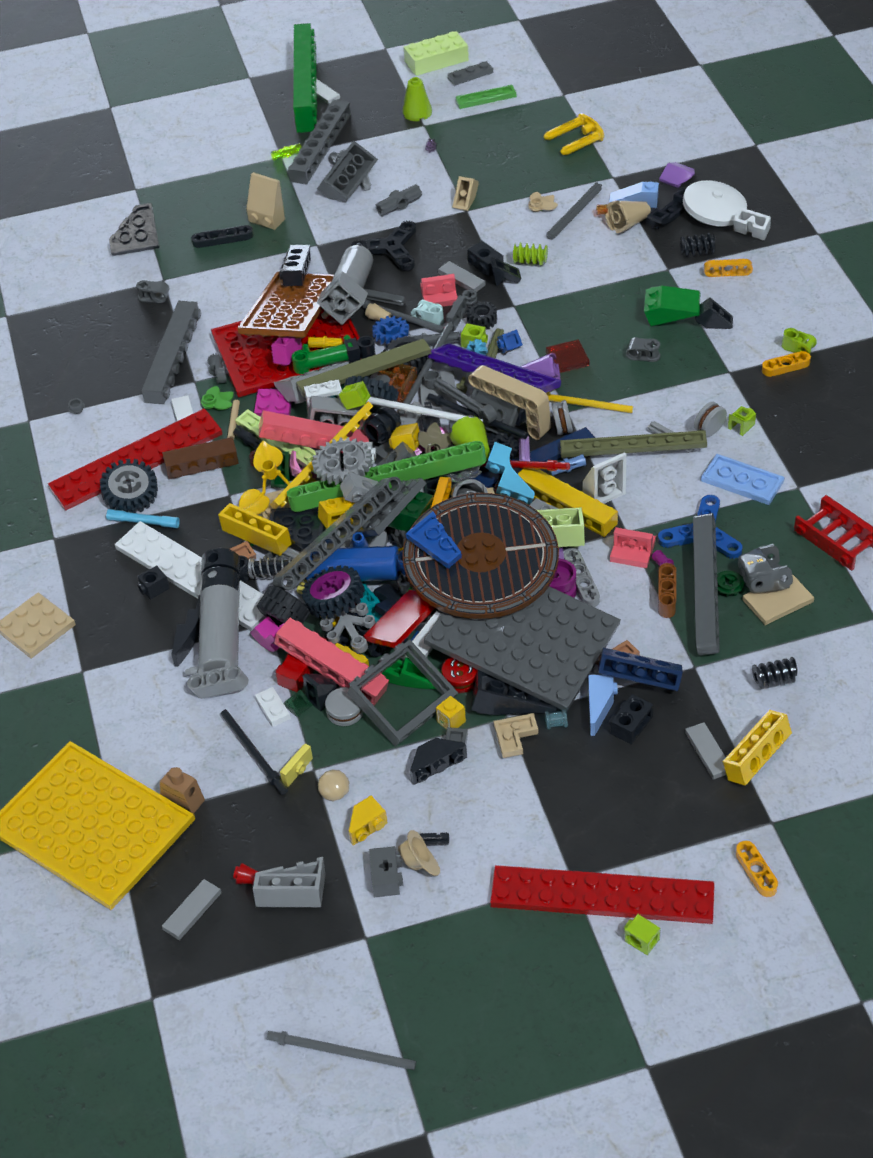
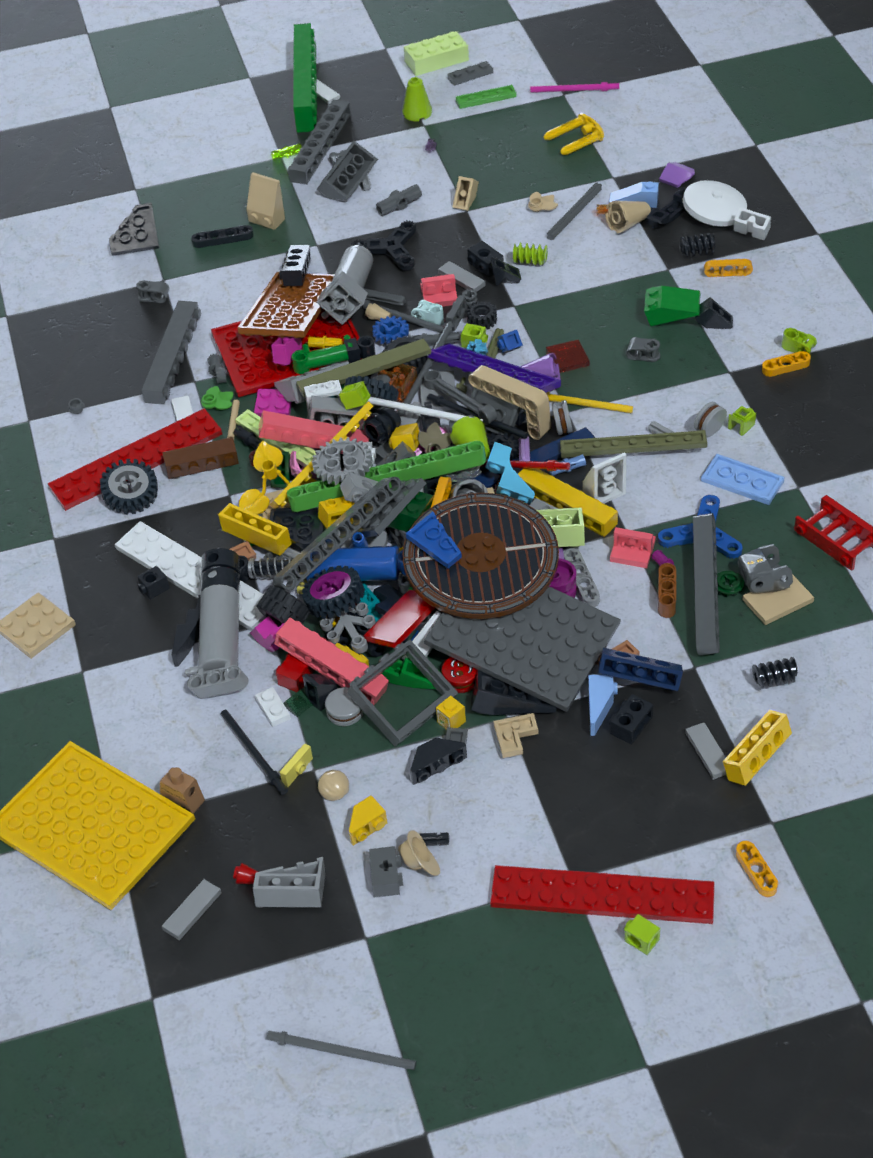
(164, 521): medium azure piece -> none
(556, 719): clear light blue bush -> none
(603, 86): none -> dark pink bar

